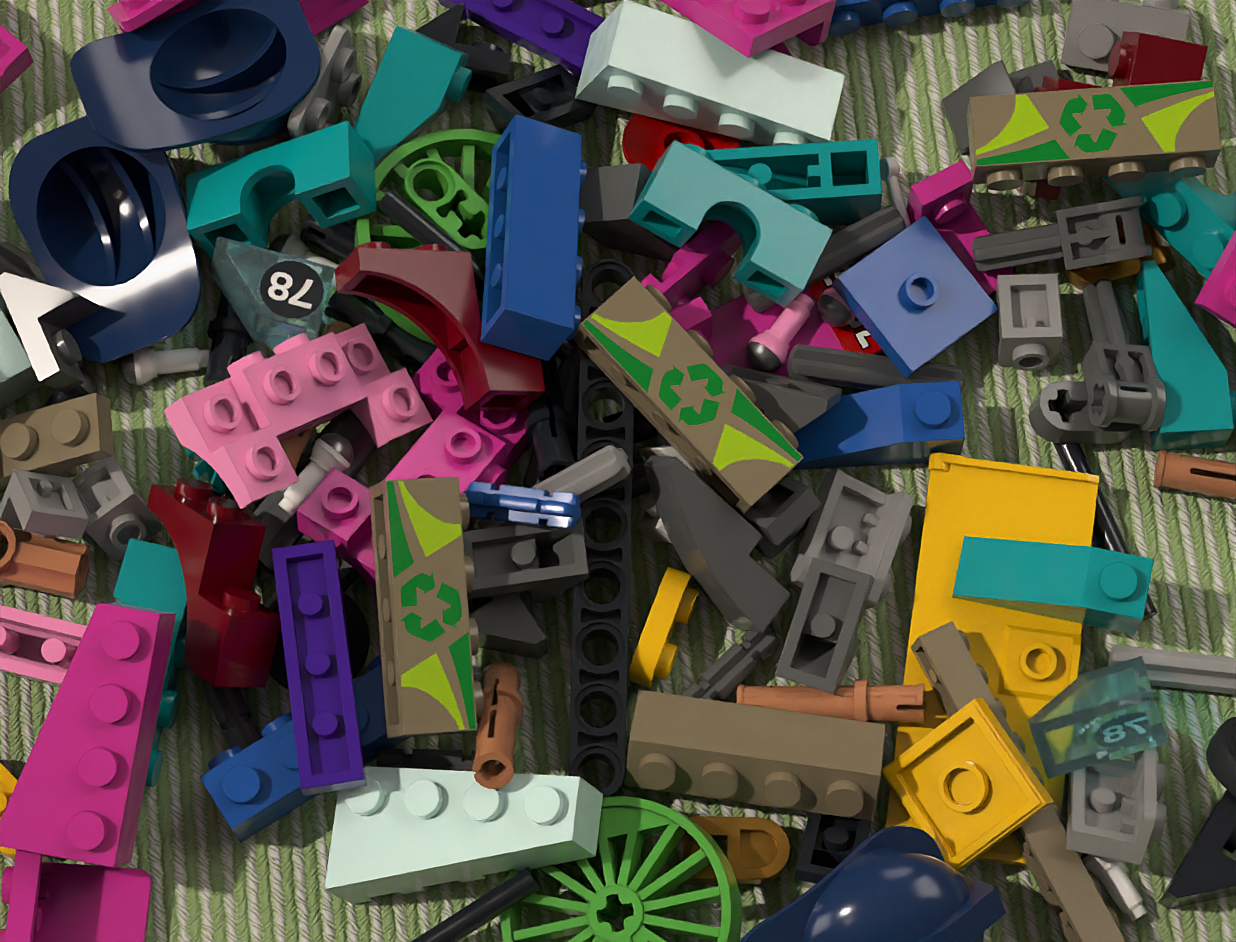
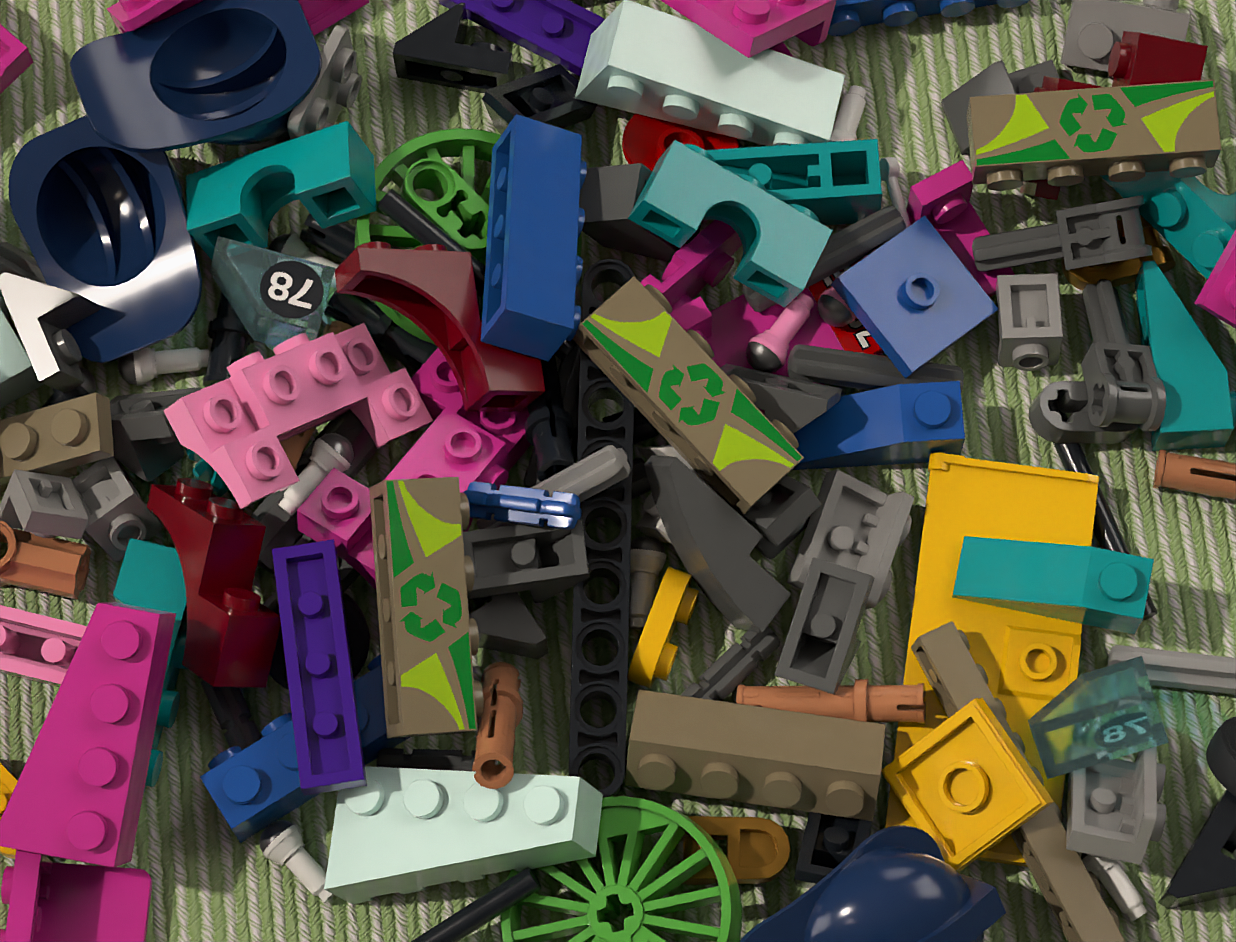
(143, 433): none -> dark grey slope
(284, 845): none -> white piece
(410, 90): teal slope -> none
(646, 562): none -> white piece
(849, 115): none -> white piece

